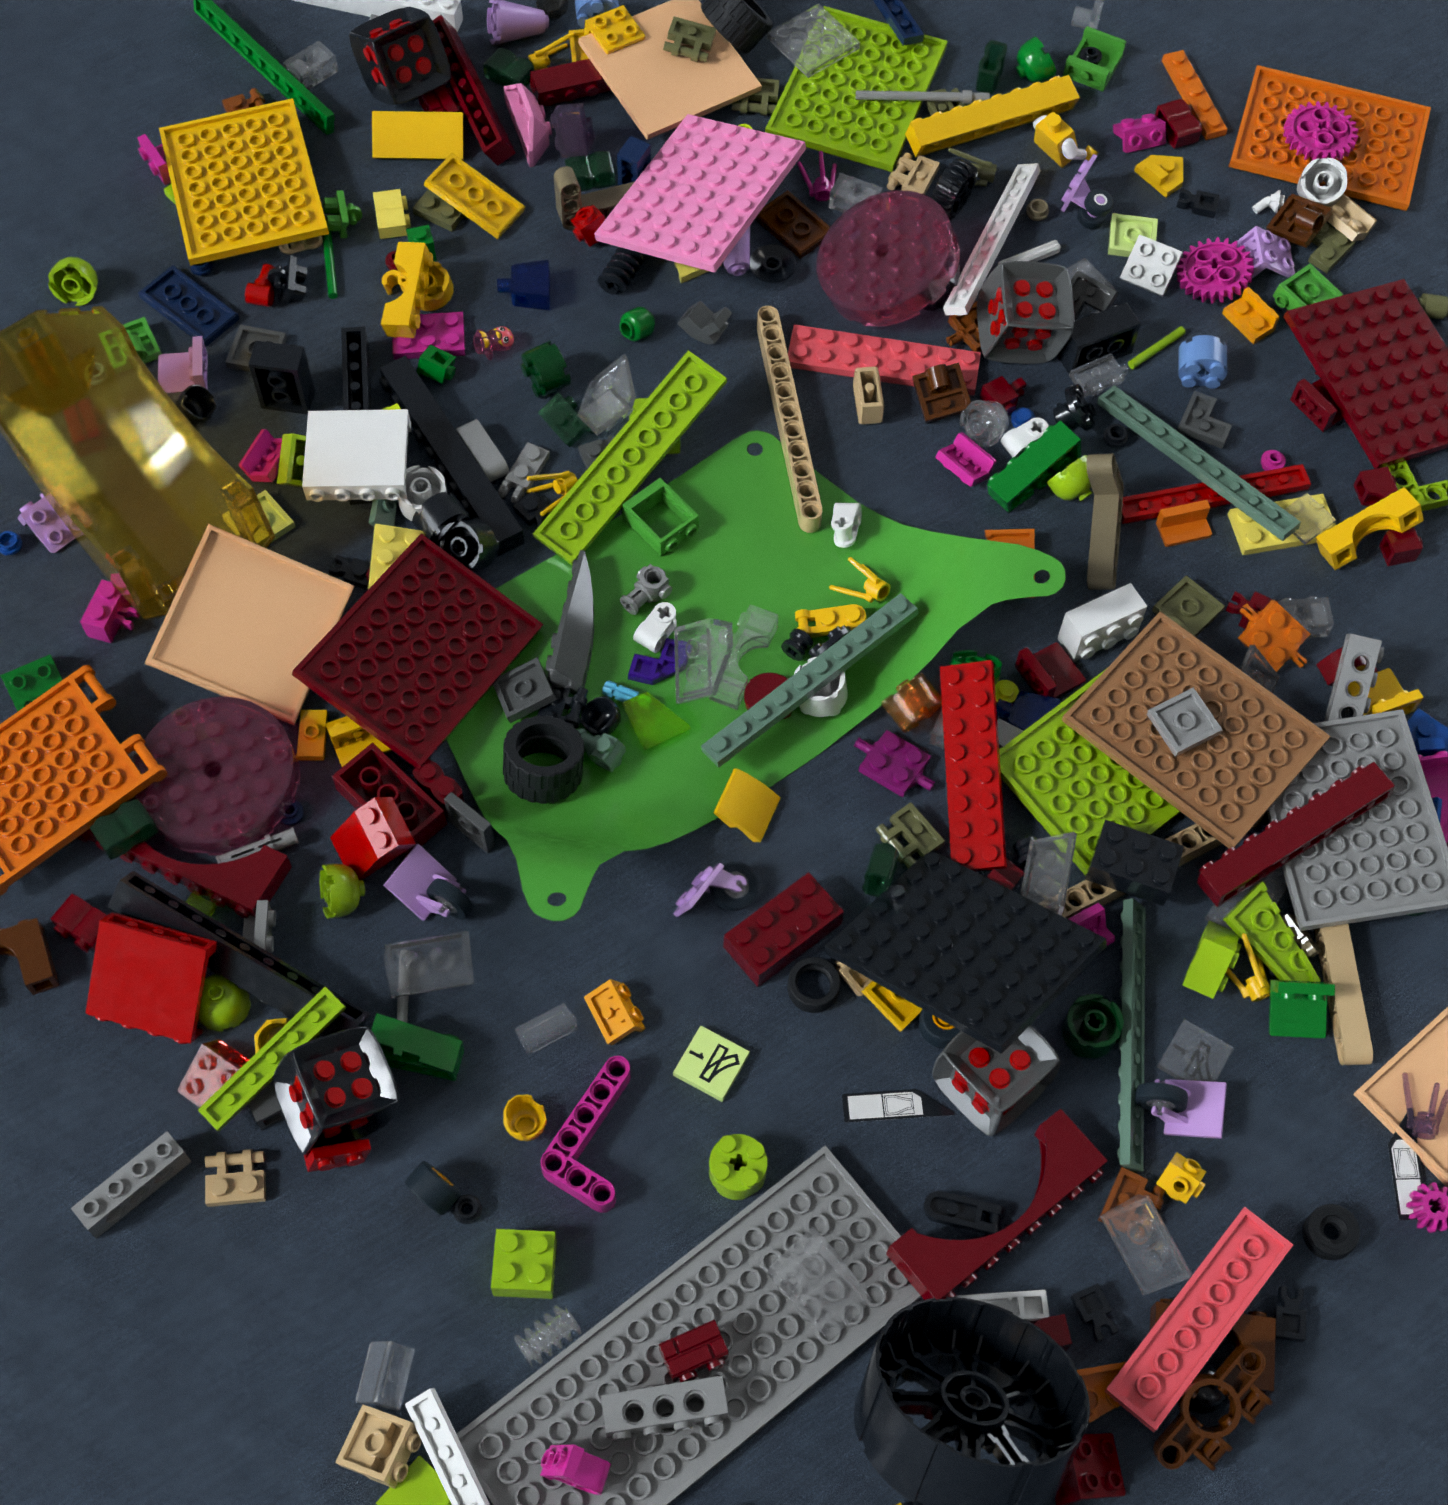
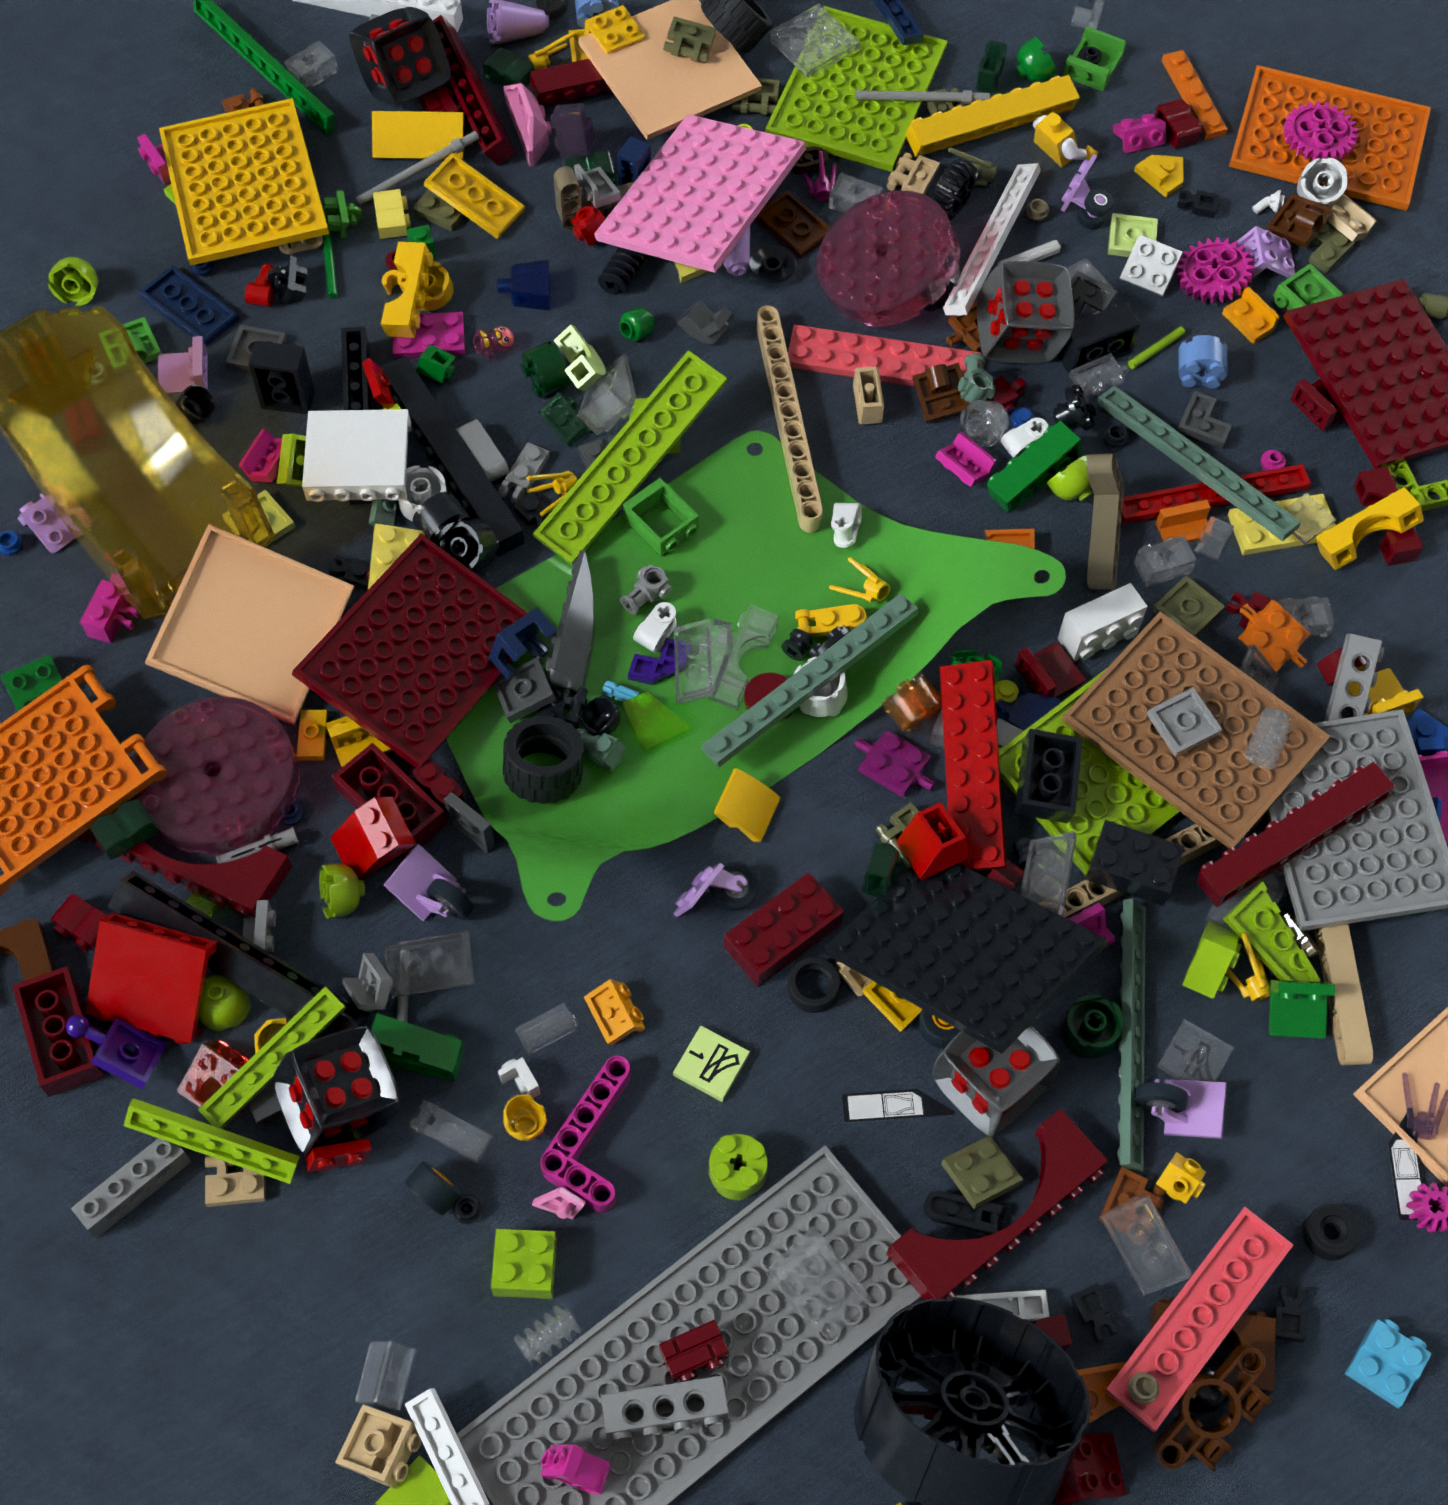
(44, 1008): none -> dark red brick
(111, 1054): none -> dark purple plate
(211, 1141): none -> lime plate
(372, 985): none -> light grey bracket
(378, 383): none -> red plate
(451, 1131): none -> clear plate
(456, 146): none -> light grey bar
(516, 636): none -> dark blue panel
(525, 1079): none -> white bracket
(561, 1202): none -> bright pink piece
(585, 363): none -> yellowish green arch
(596, 186): none -> light grey bracket
(809, 160): none -> dark brown plate
(933, 842): none -> red slope
(976, 382): none -> sand green connector
(982, 1172): none -> olive plate
(1048, 776): none -> black brick
(1143, 1388): none -> dark tan plate
(1165, 561): none -> clear brick
(1213, 538): none -> clear panel
(1268, 738): none -> clear piece
(1388, 1362): none -> medium azure plate

